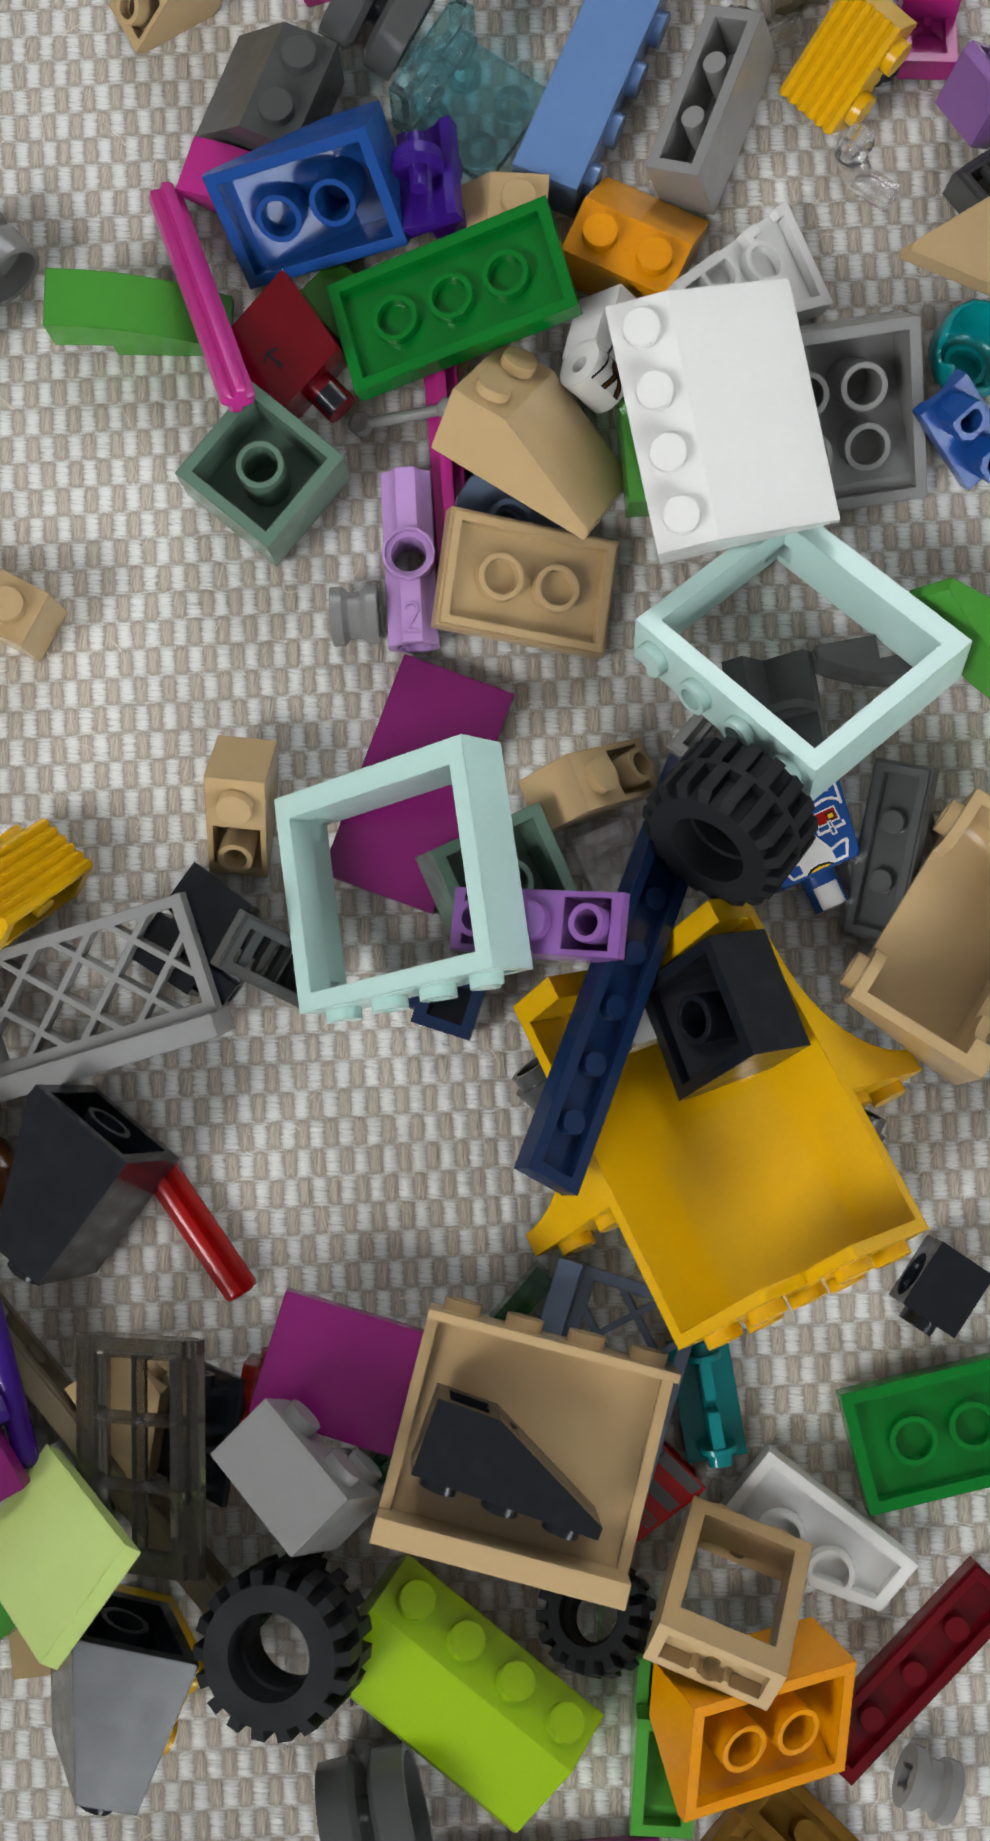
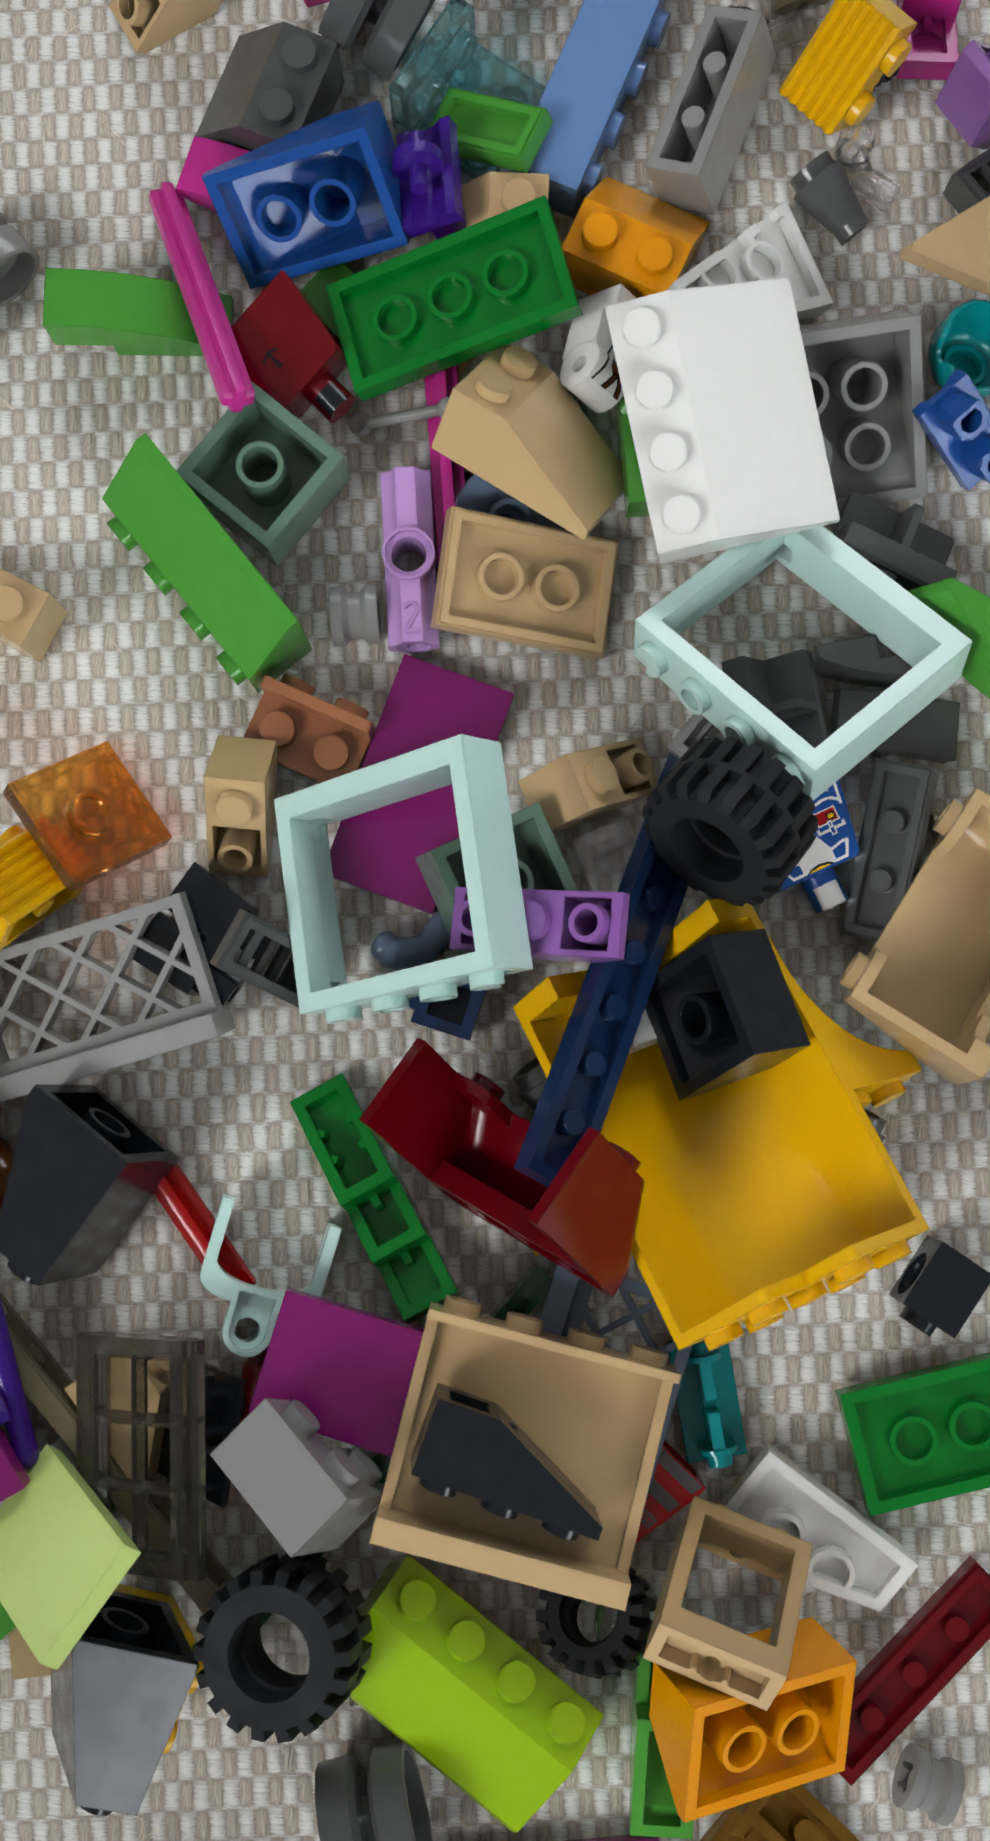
(87, 815): none -> clear orange tile
(203, 566): none -> bright green slope
(251, 1300): none -> light aqua piece
(311, 733): none -> nougat bracket
(374, 1198): none -> green slope
(411, 951): none -> sand blue arm
(468, 1149): none -> dark red windscreen
(495, 128): none -> bright green tile
(830, 197): none -> dark grey cone
(895, 541): none -> dark grey panel
(926, 737): none -> dark grey slope

